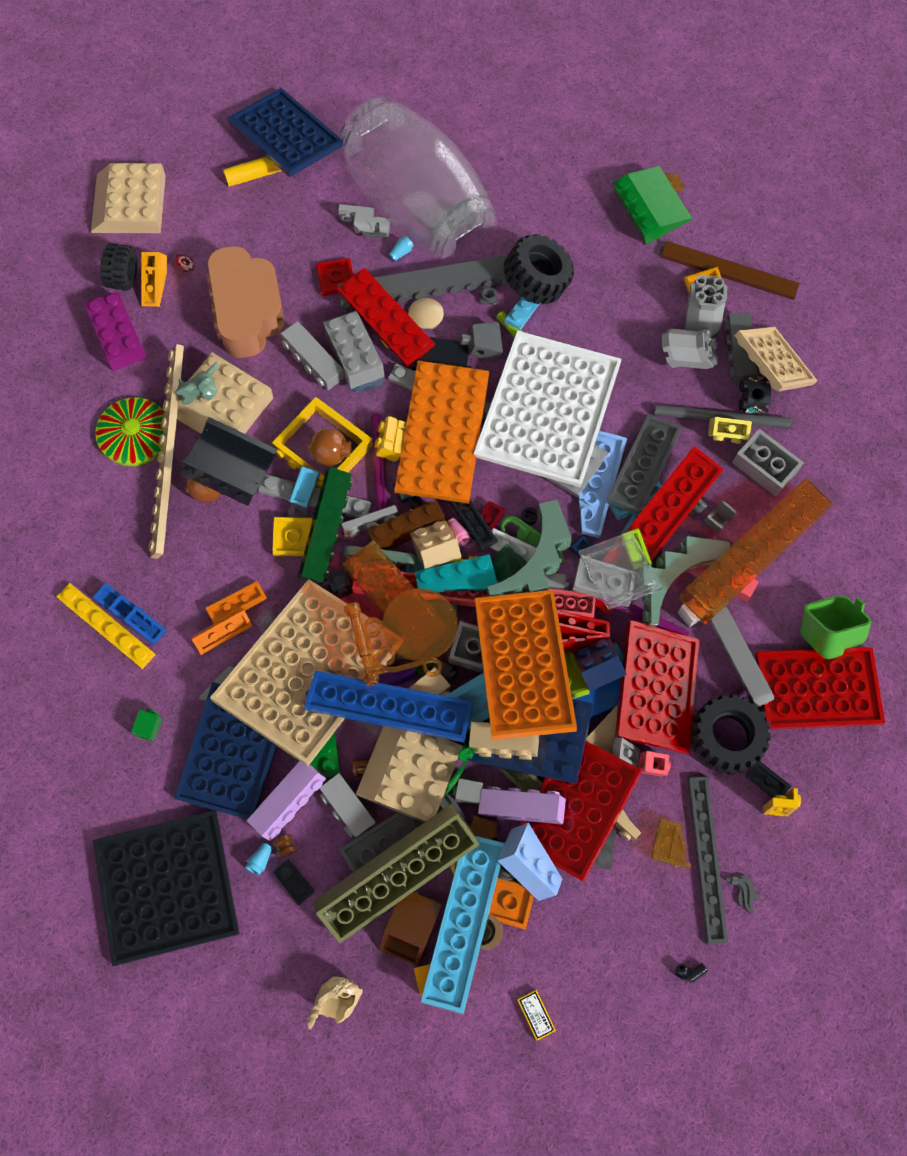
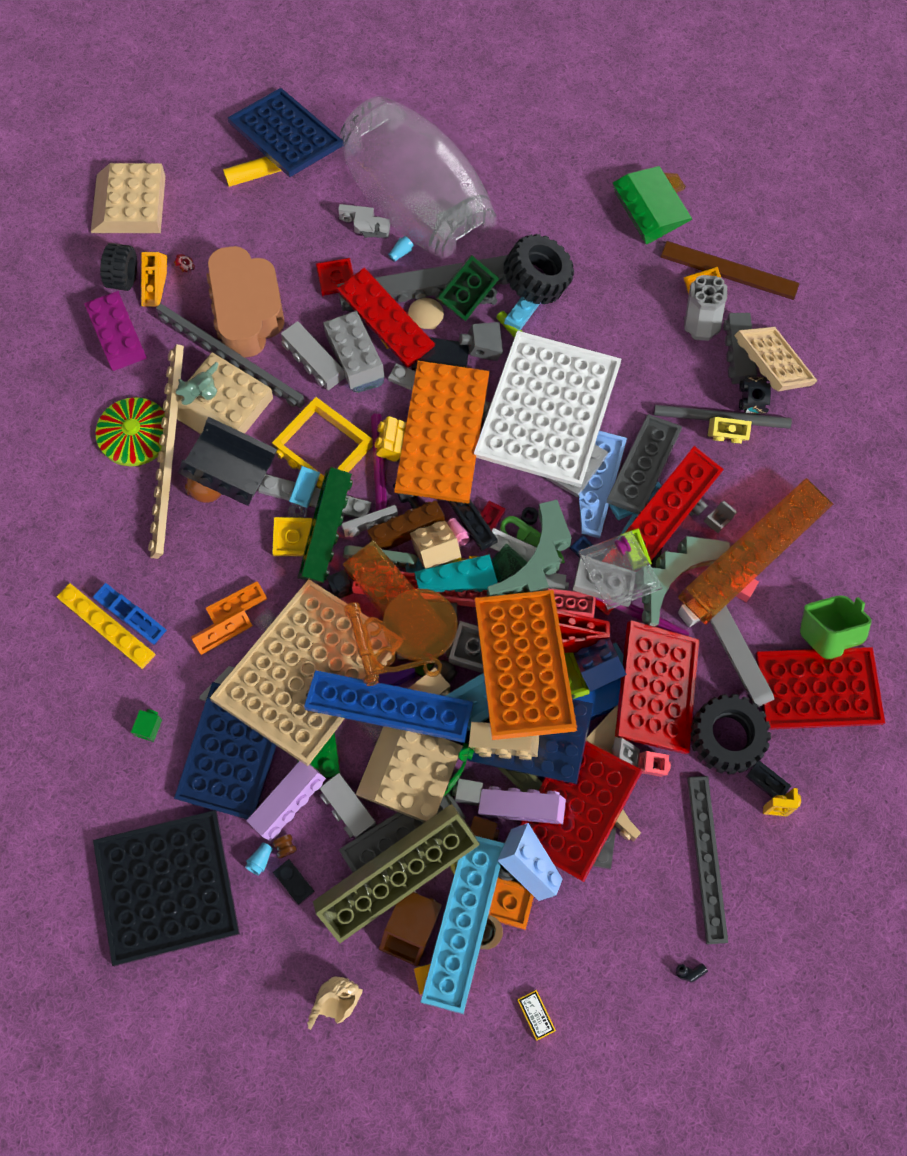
(210, 343): none -> dark grey plate
(329, 447): dark orange brick -> none
(356, 763): dark orange bush -> none
(467, 288): none -> dark green brick
(622, 545): none -> magenta bush
(669, 845): clear yellow wing -> none
(690, 348): light grey brick -> none
(746, 892): dark grey piece -> none
(767, 462): light grey brick -> none

